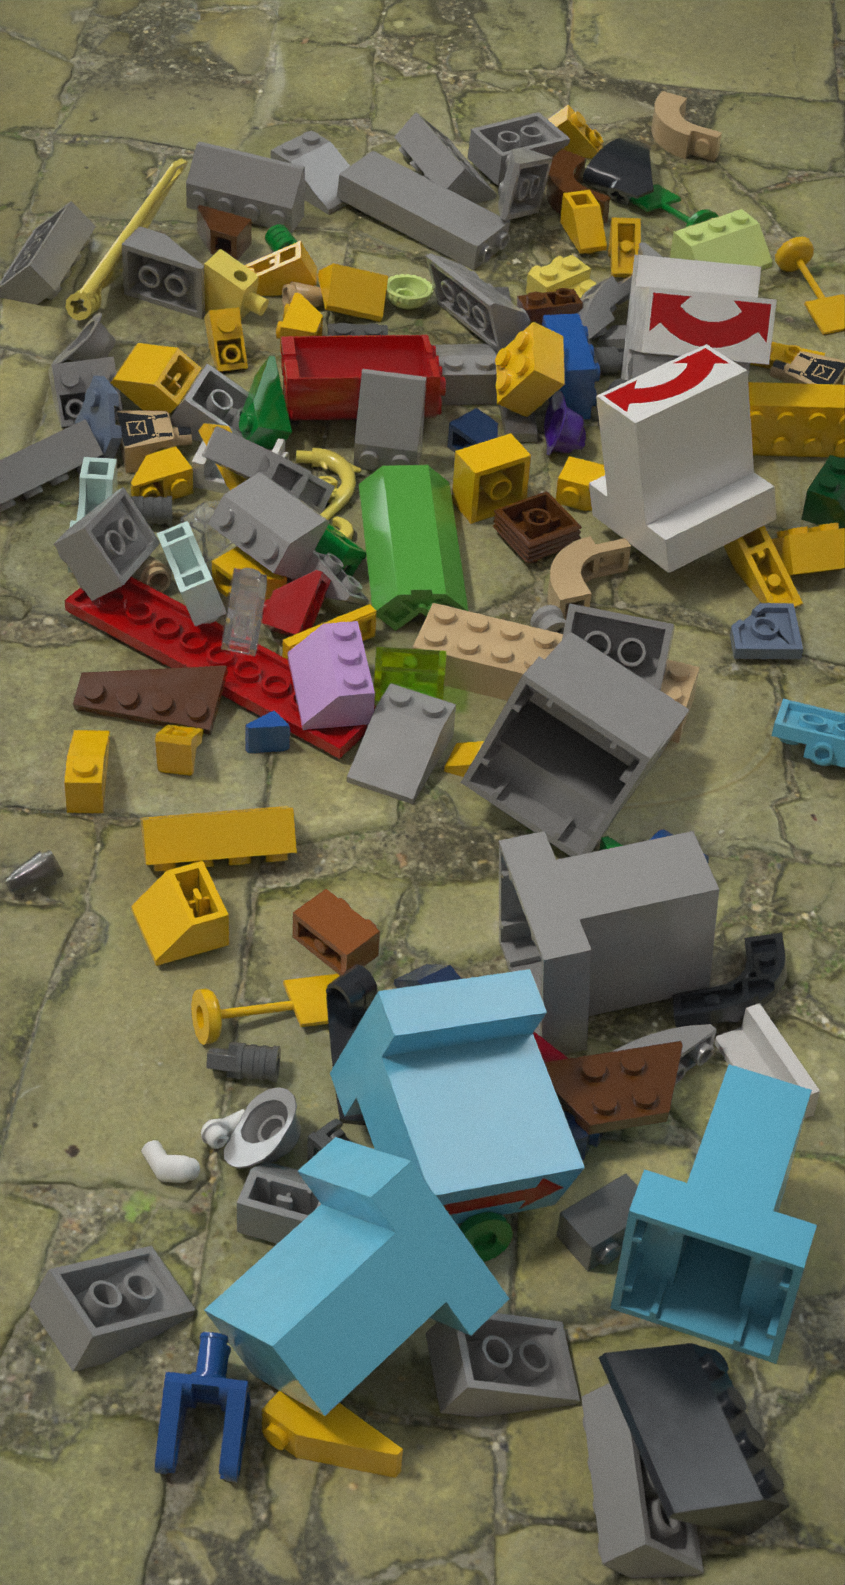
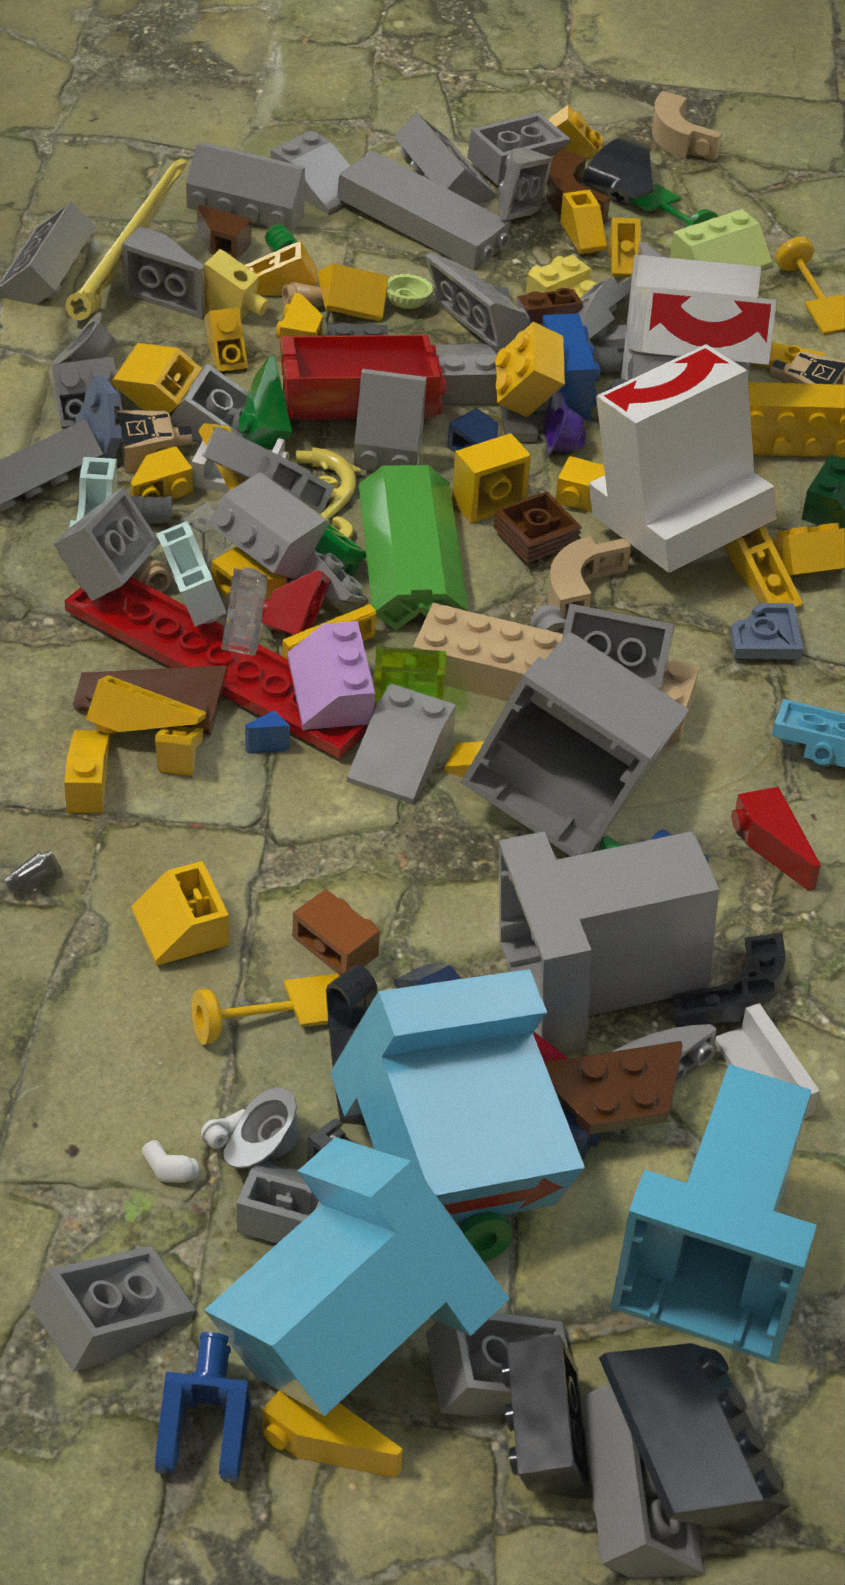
(128, 707): none -> yellow slope
(219, 836): yellow slope -> none
(246, 1061): dark grey hinge -> none
(546, 1418): none -> black slope
(597, 1224): dark grey brick -> none
(776, 835): none -> red slope

